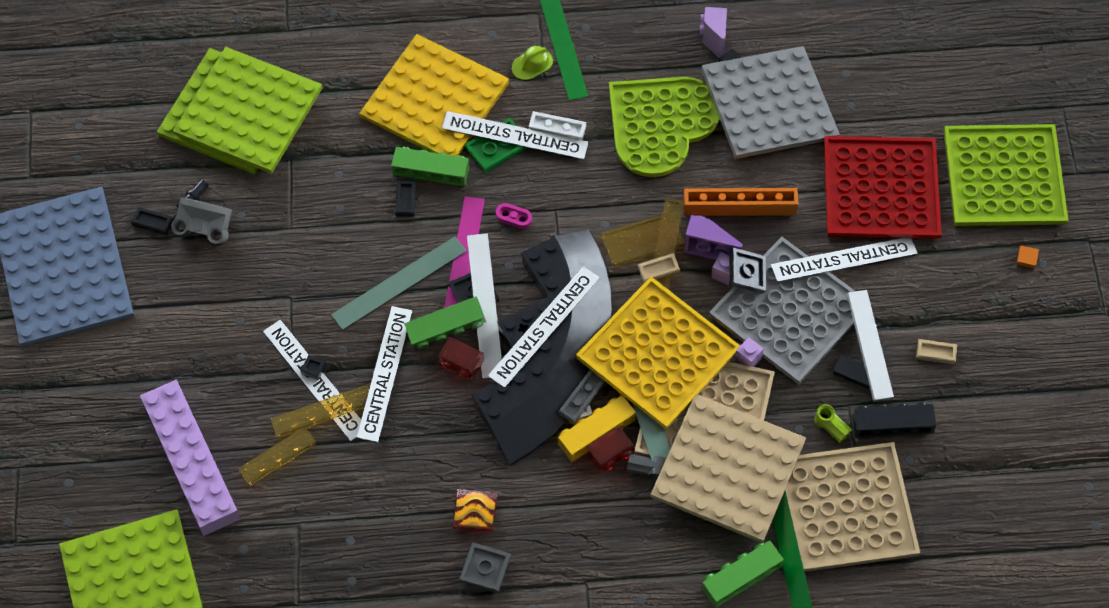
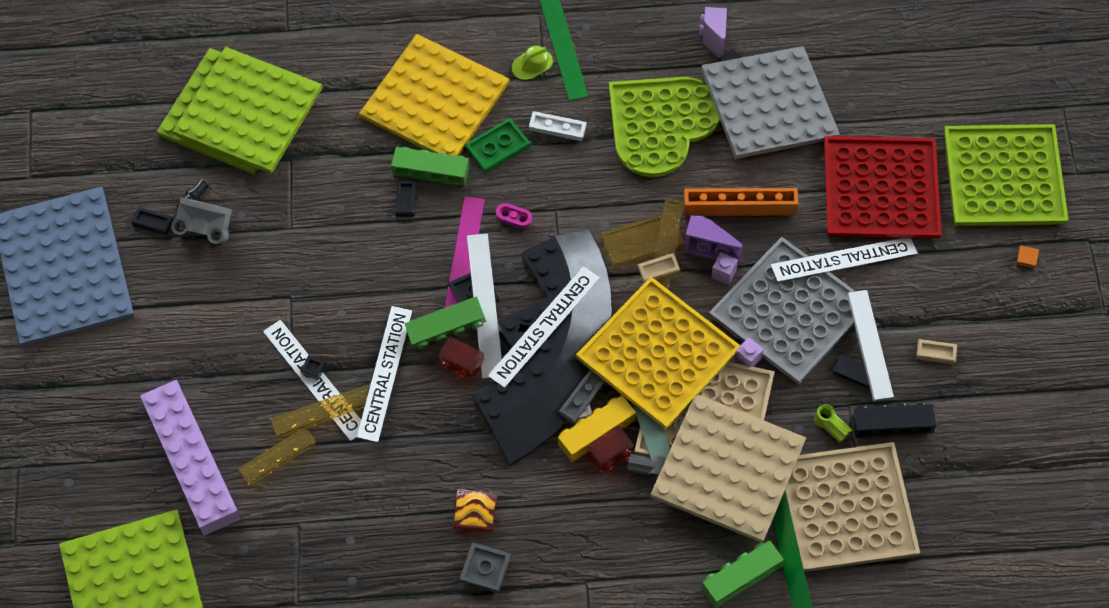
(398, 282): sand green sticker -> none
(515, 135): white sticker -> none
(747, 270): plate -> none

